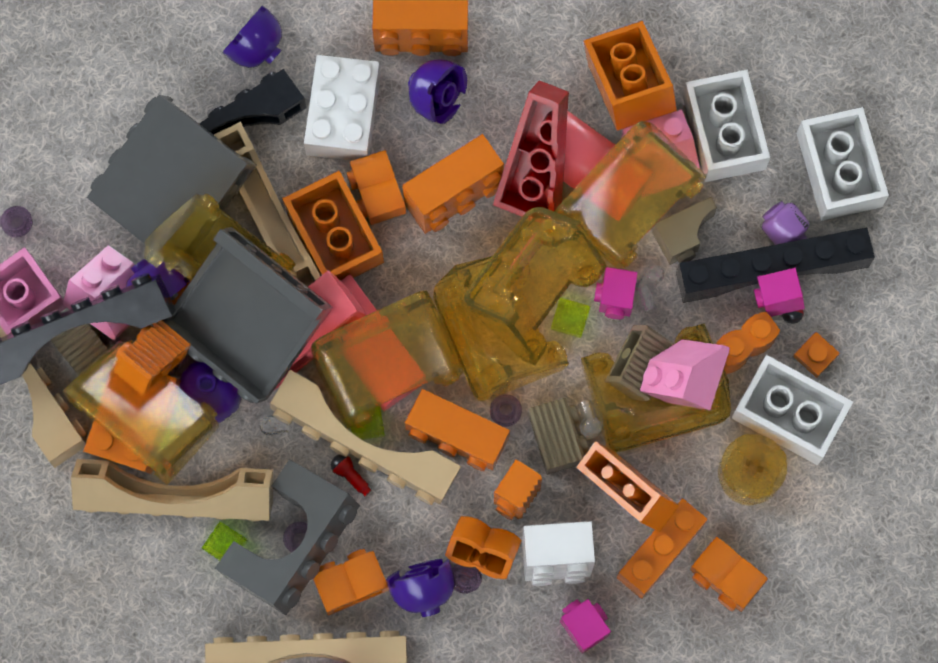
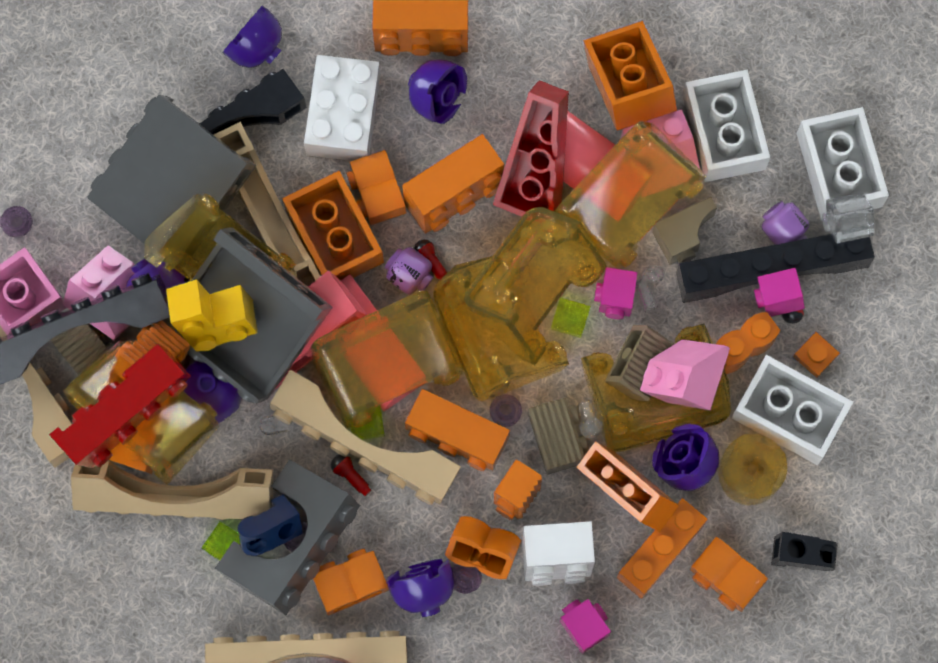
(122, 408): none -> red wedge
(211, 318): none -> yellow brick
(270, 528): none -> dark blue leg
(409, 270): none -> medium lavender head
(427, 249): none -> red piece
(686, 458): none -> dark purple cylinder
(804, 552): none -> black leg
(849, 217): none -> clear brick

